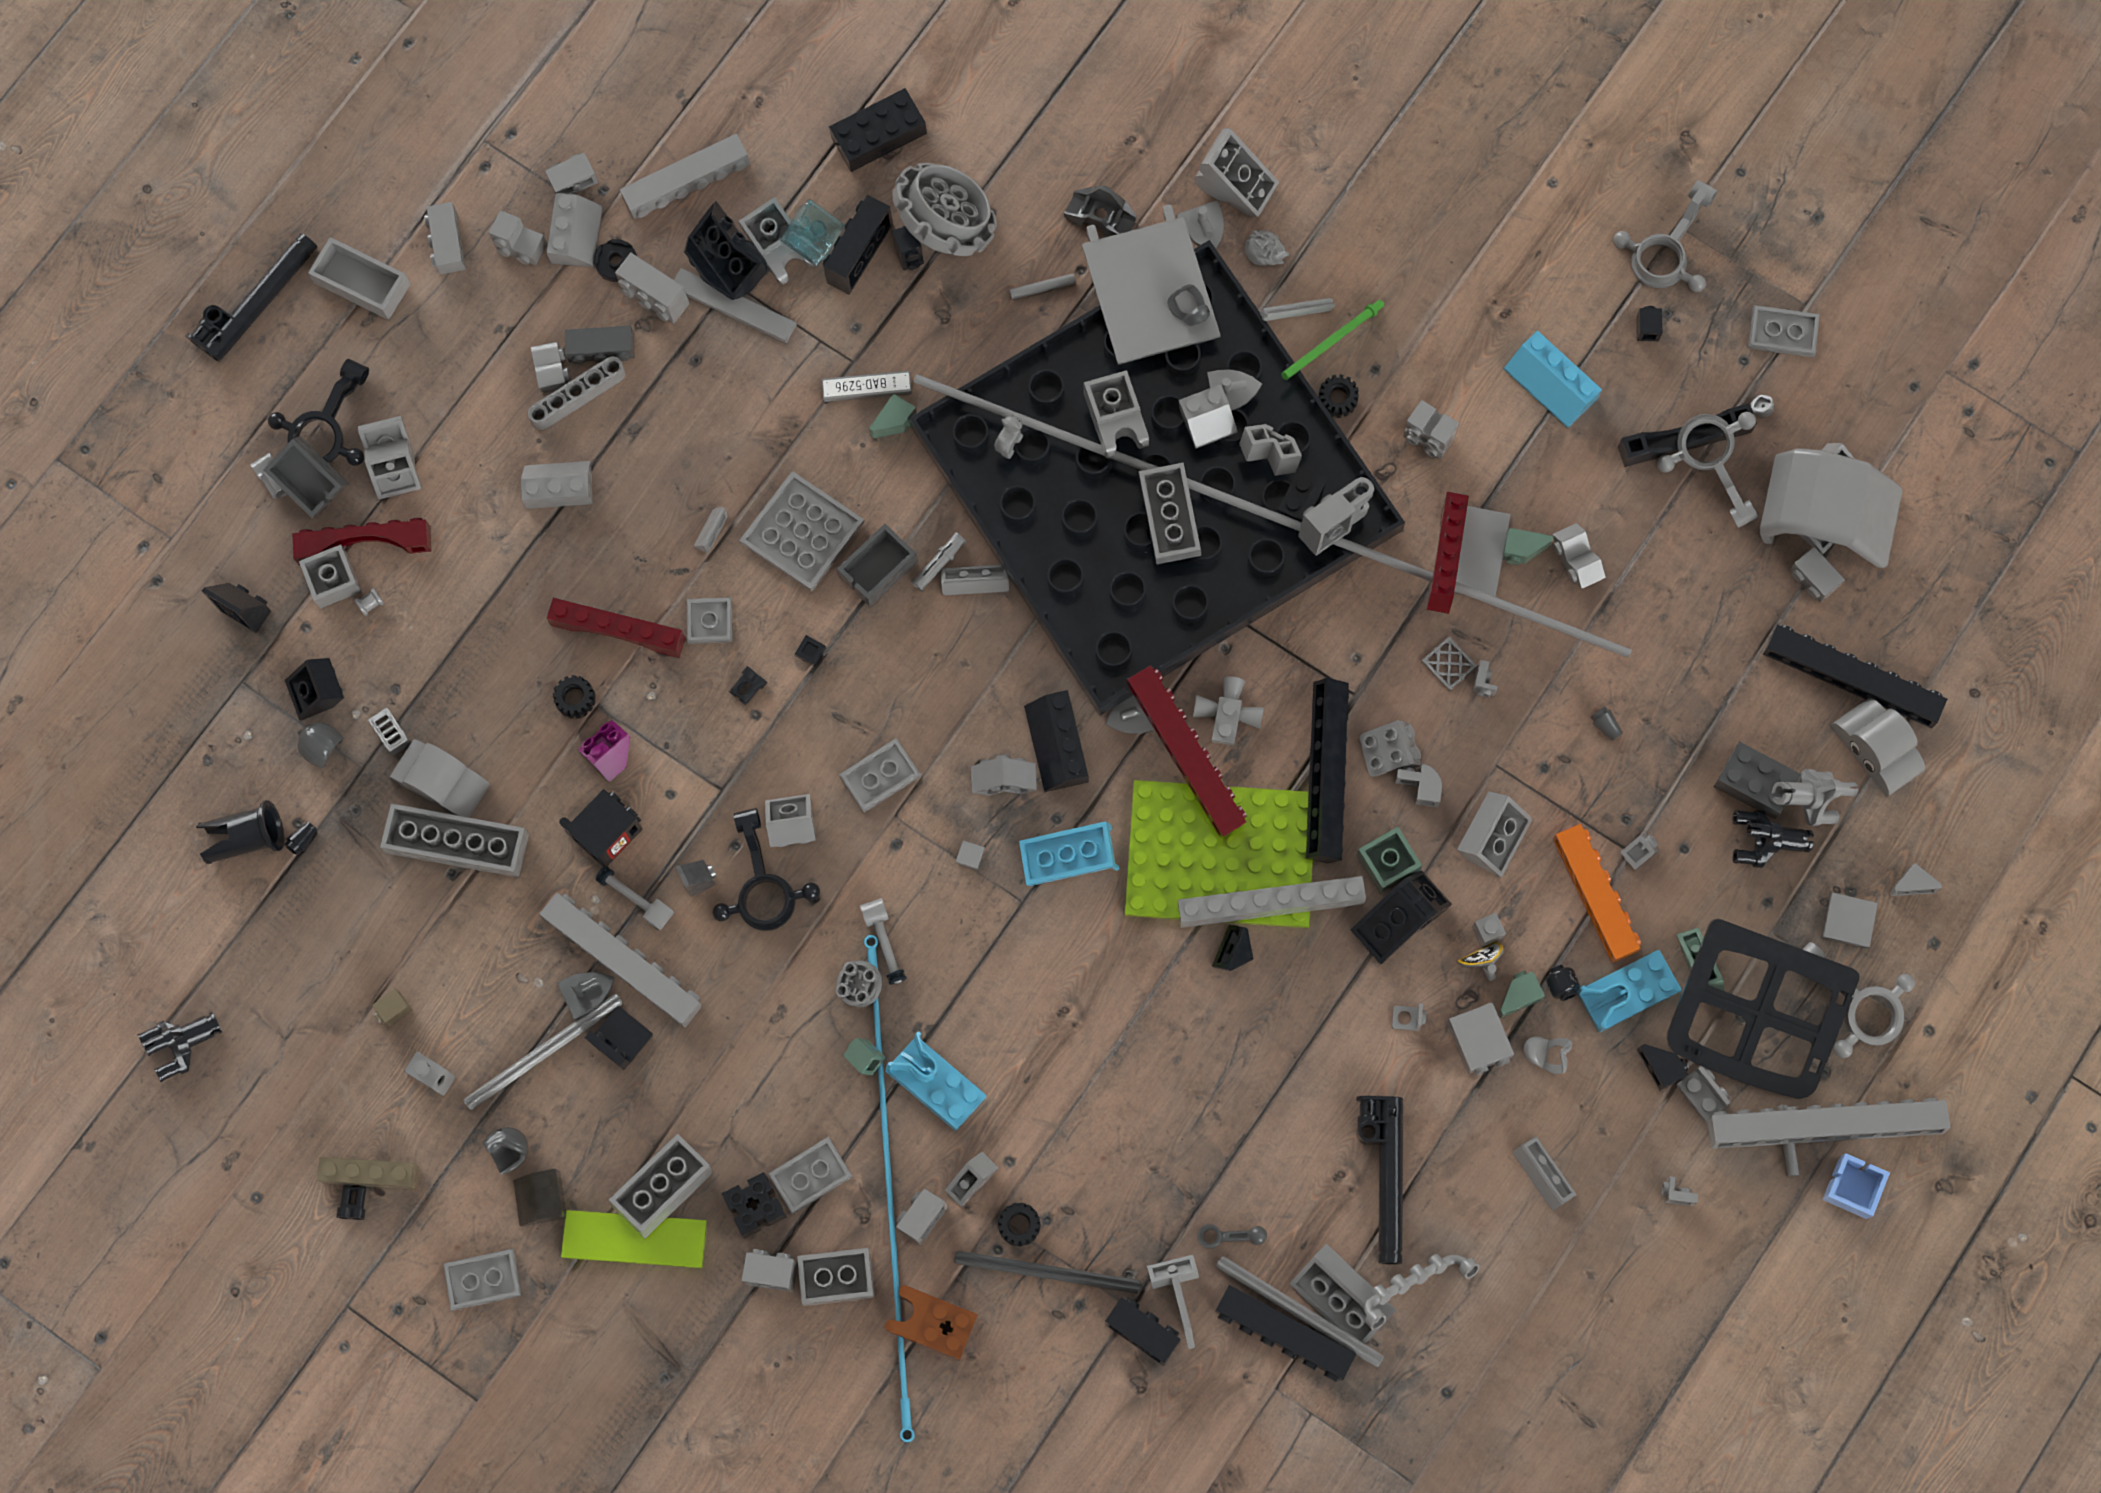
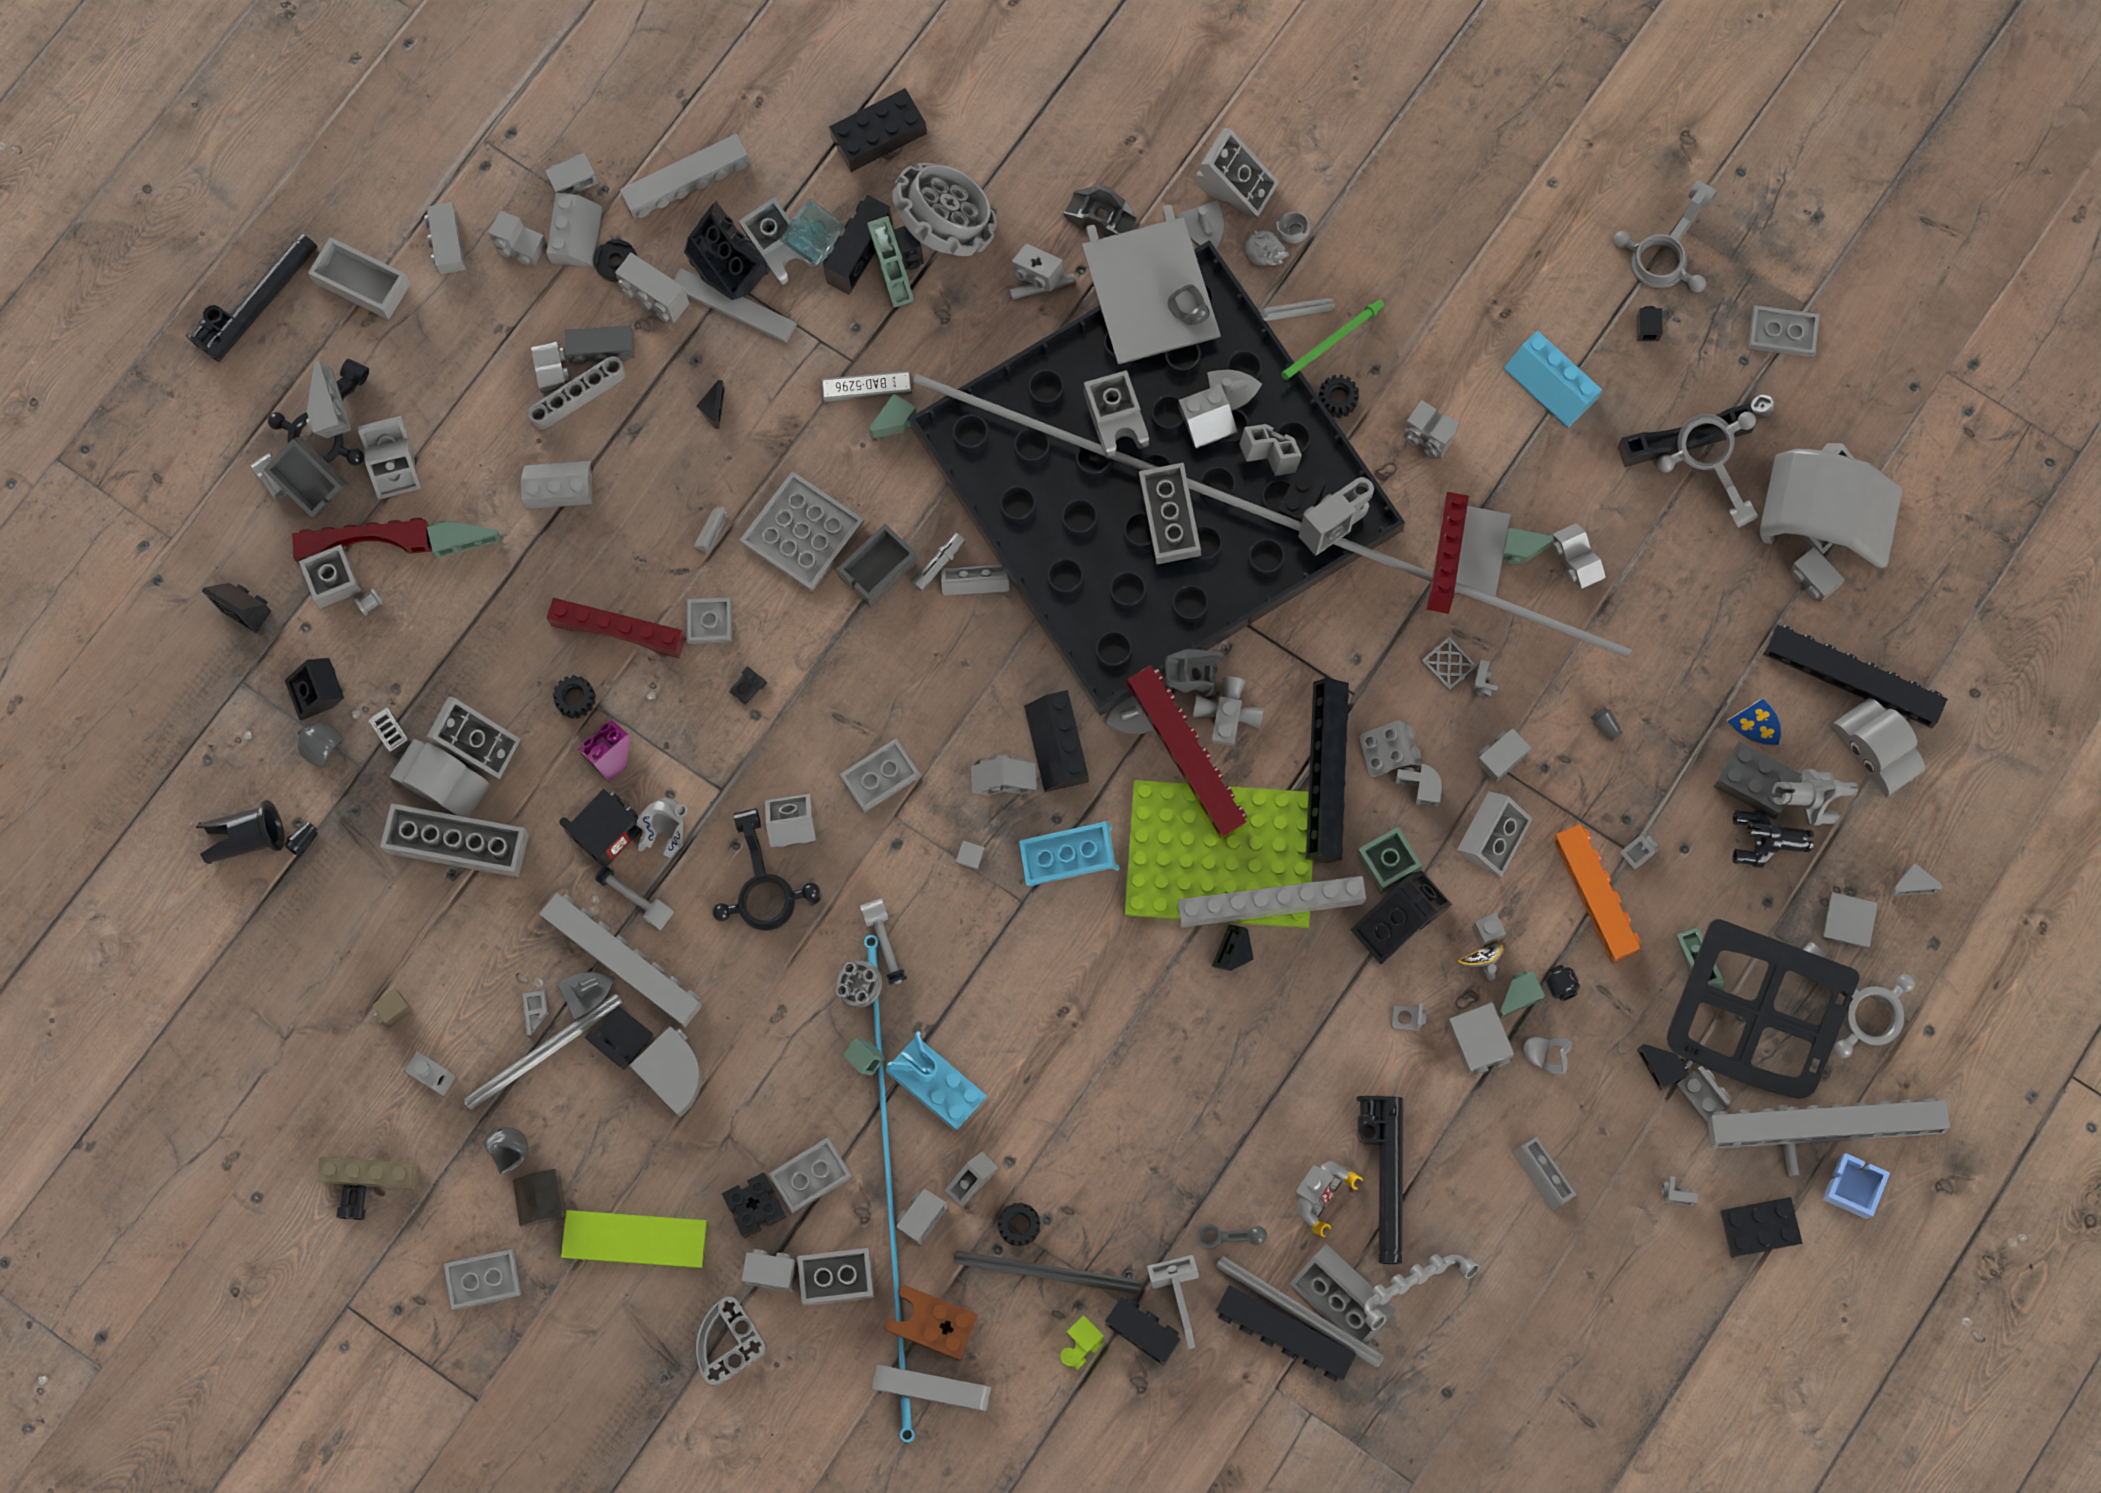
(179, 1040): black wheel -> none
(325, 404): none -> light grey slope
(455, 537): none -> sand green slope
(472, 738): none -> light grey brick
(535, 1010): none -> light grey tile
(661, 1186): light grey brick -> none
(662, 817): none -> light grey piece
(671, 1070): none -> light grey brick
(696, 876): flat silver slope -> none
(712, 404): none -> black slope
(743, 1339): none -> light grey beam
(810, 650): black plate -> none
(890, 261): none -> sand green slope
(931, 1388): none -> light grey beam
(1009, 435): light grey animal -> none
(1038, 267): none -> light grey brick
(1086, 1338): none -> lime brick
(1180, 666): none -> dark grey piece
(1293, 227): none -> light grey hair
(1318, 1190): none -> light grey torso
(1503, 755): none -> light grey brick
(1628, 991): medium azure plate -> none
(1758, 723): none -> blue shield
(1761, 1227): none -> black plate

